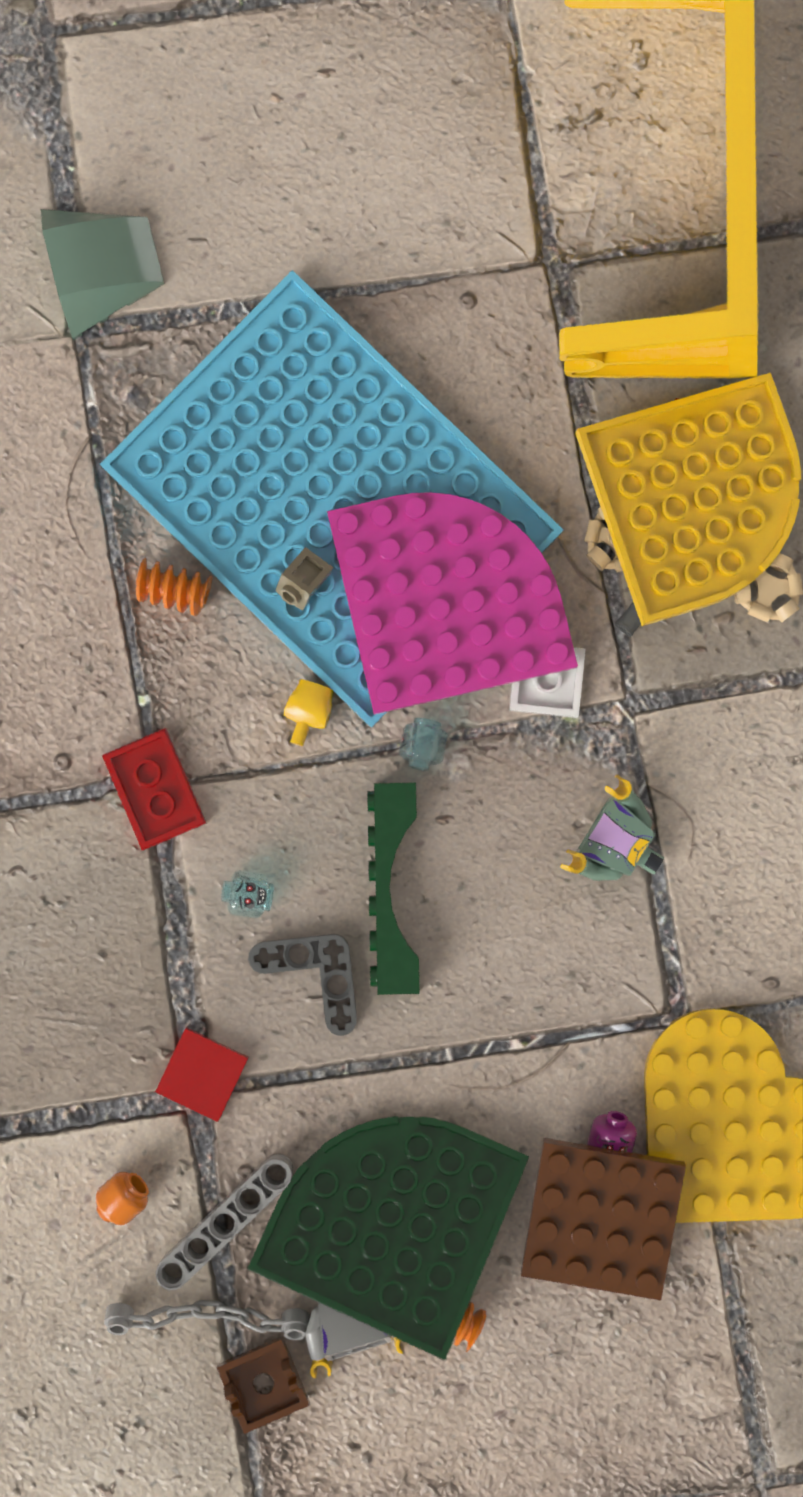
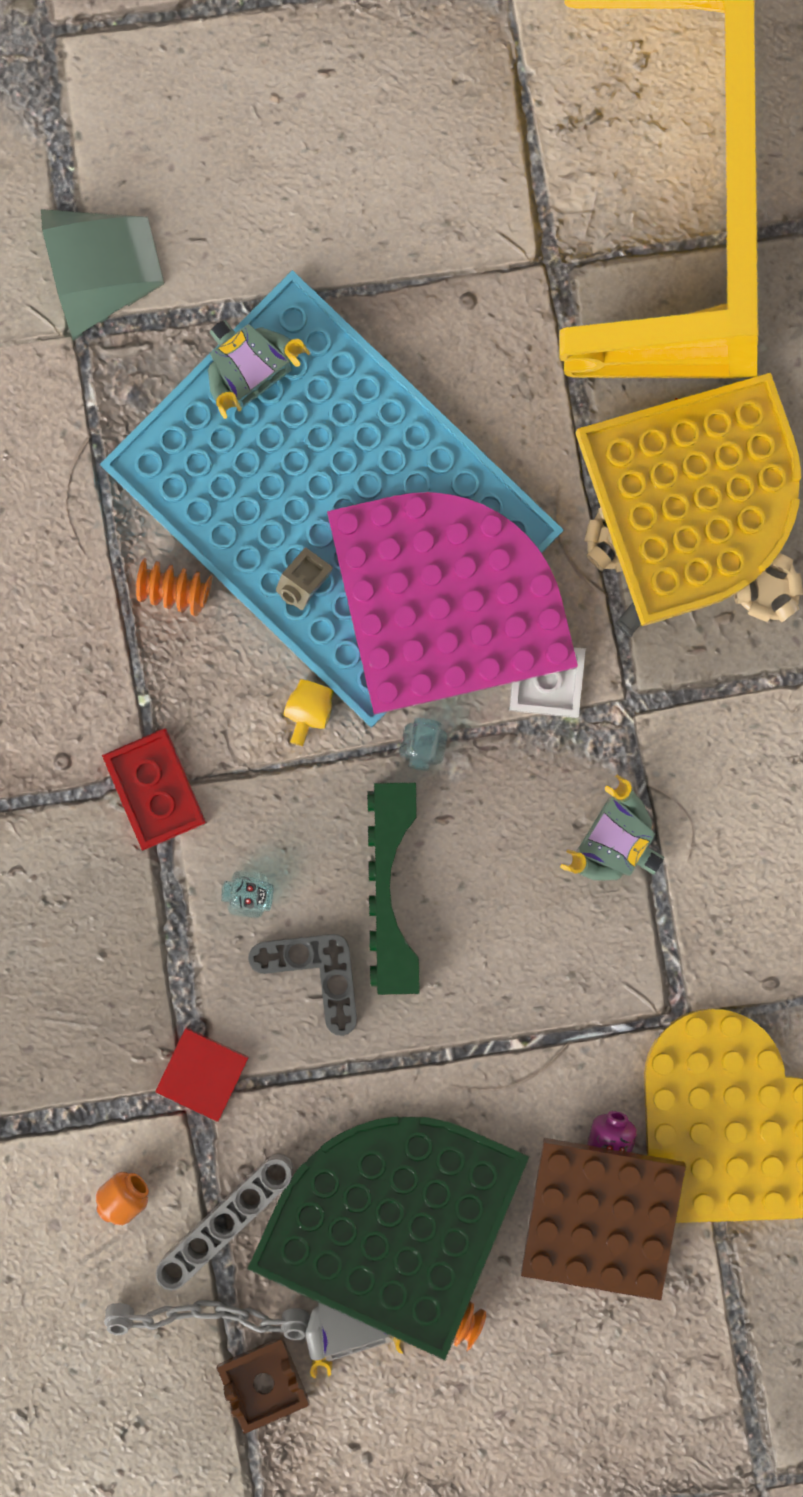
(248, 363): none -> torso

